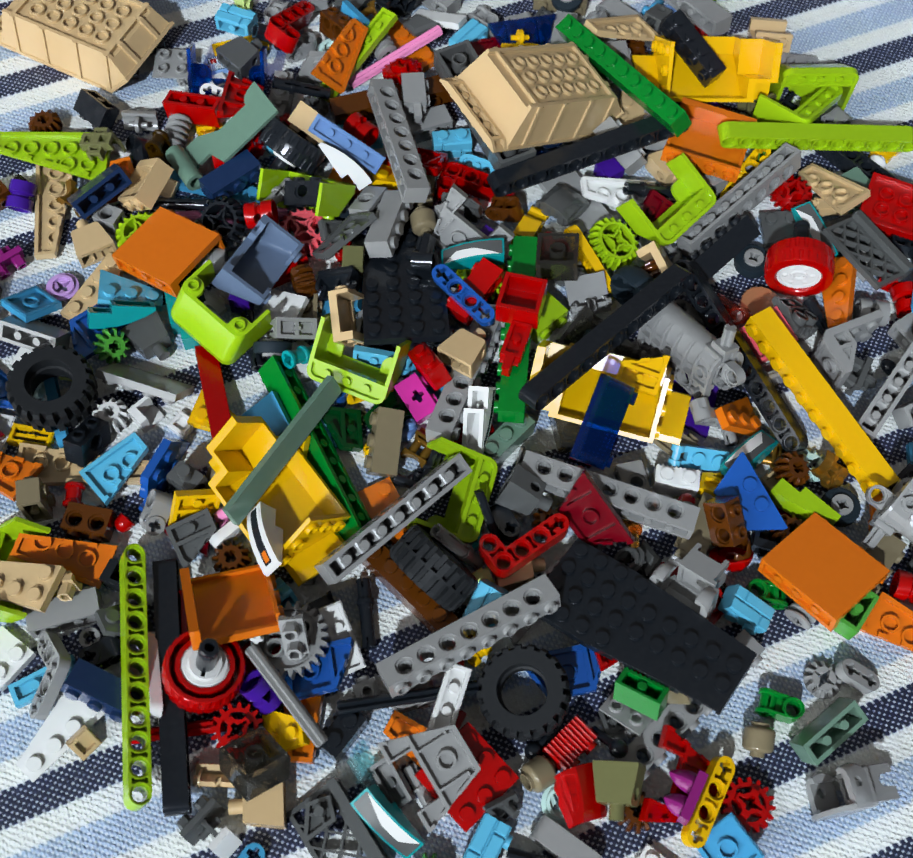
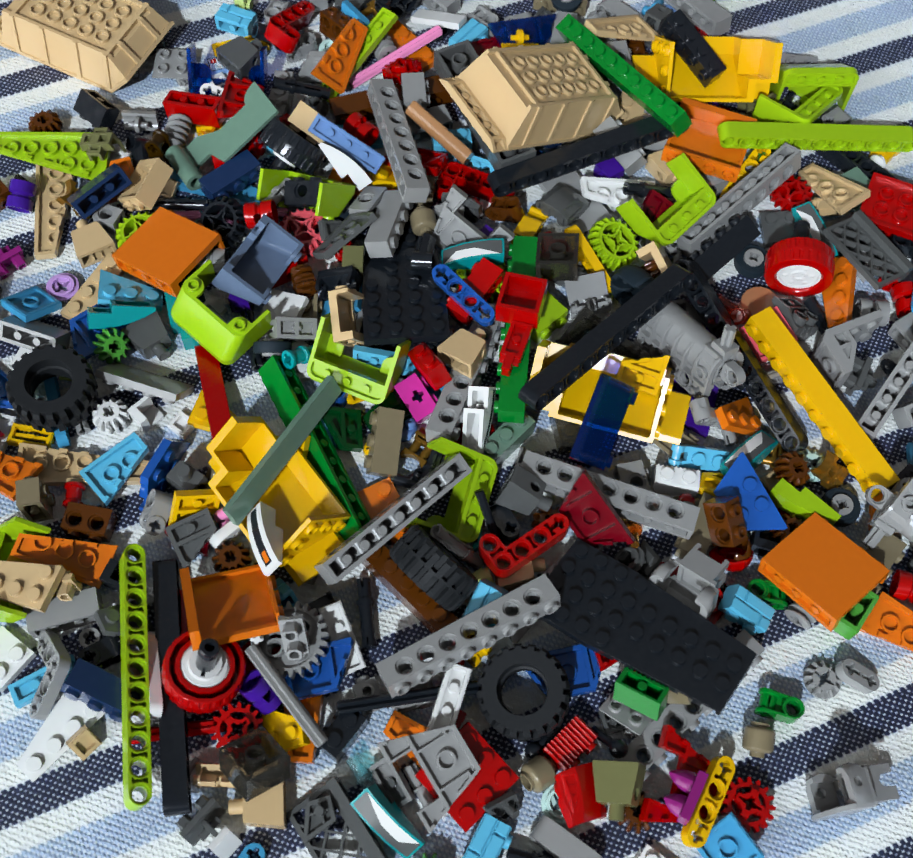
(87, 441): black brick -> none
(123, 523): red hinge -> none
(272, 412): dark azure tile -> none
(418, 25): dark grey piece -> none
(439, 132): none -> medium nougat brick
(770, 29): tan panel -> none
(828, 731): sand green brick -> none

